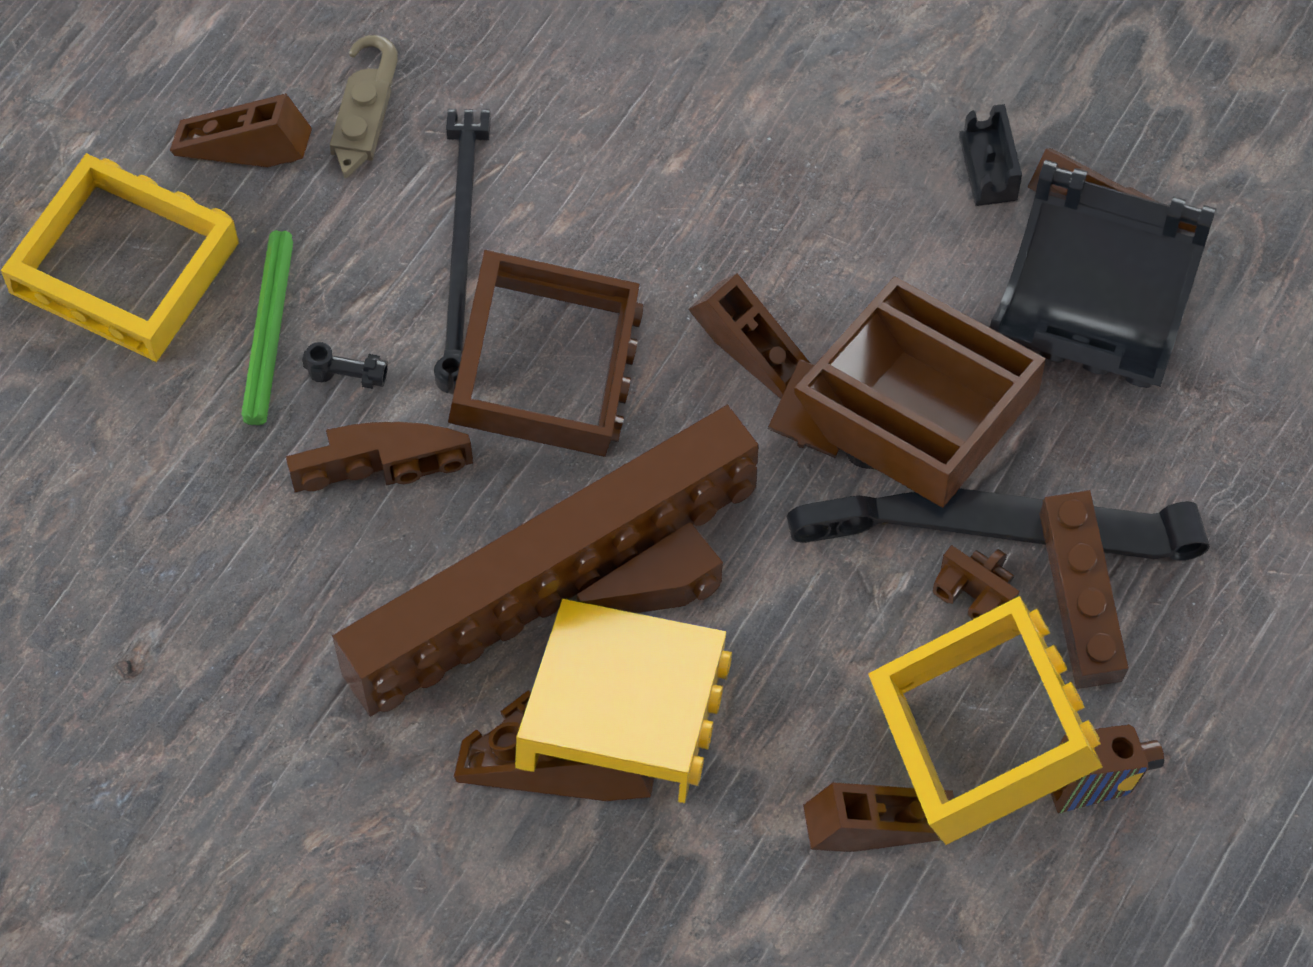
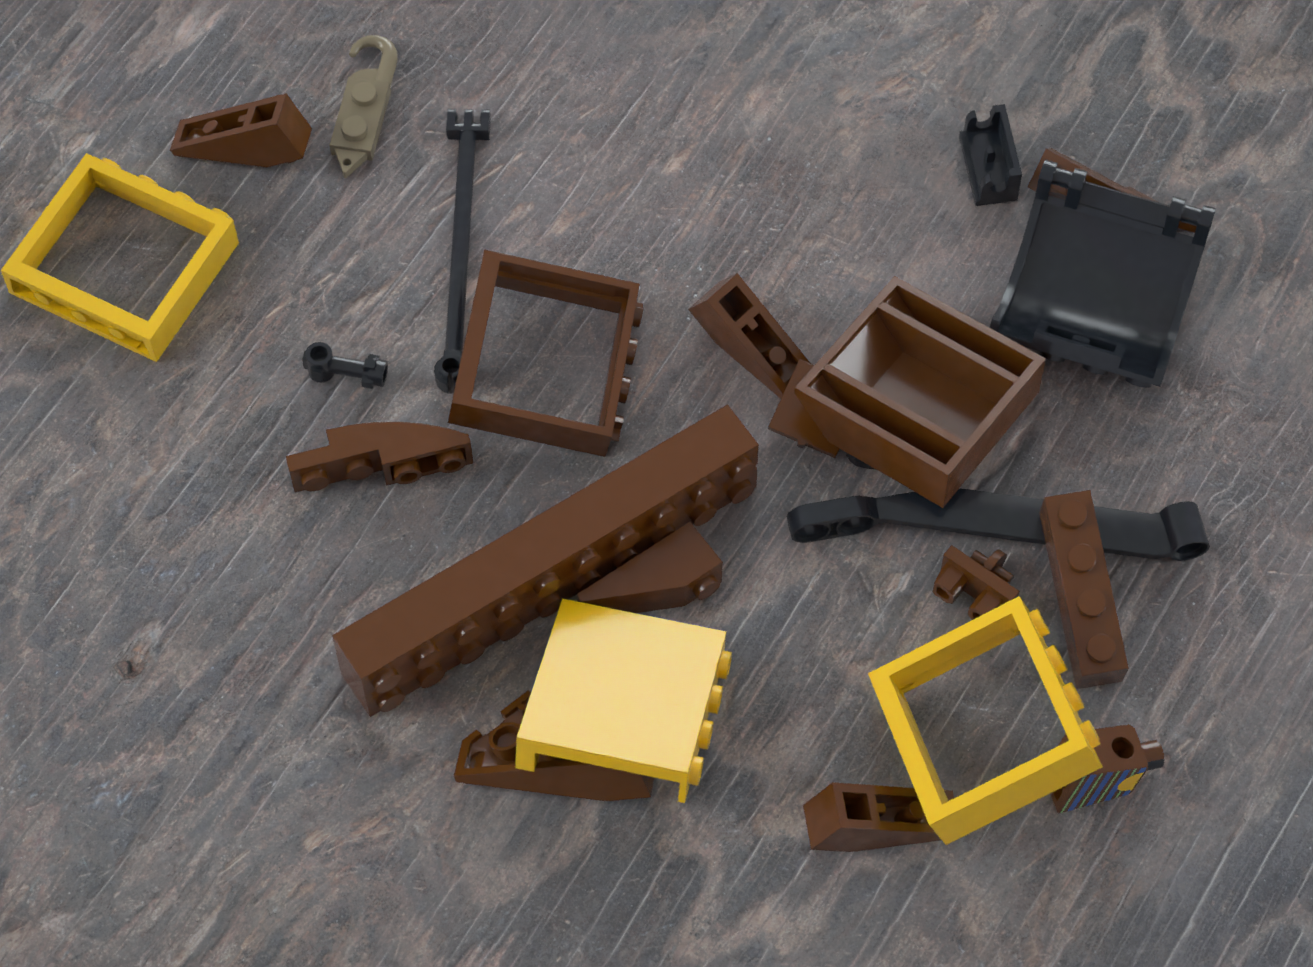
(267, 328): bright green axle -> none

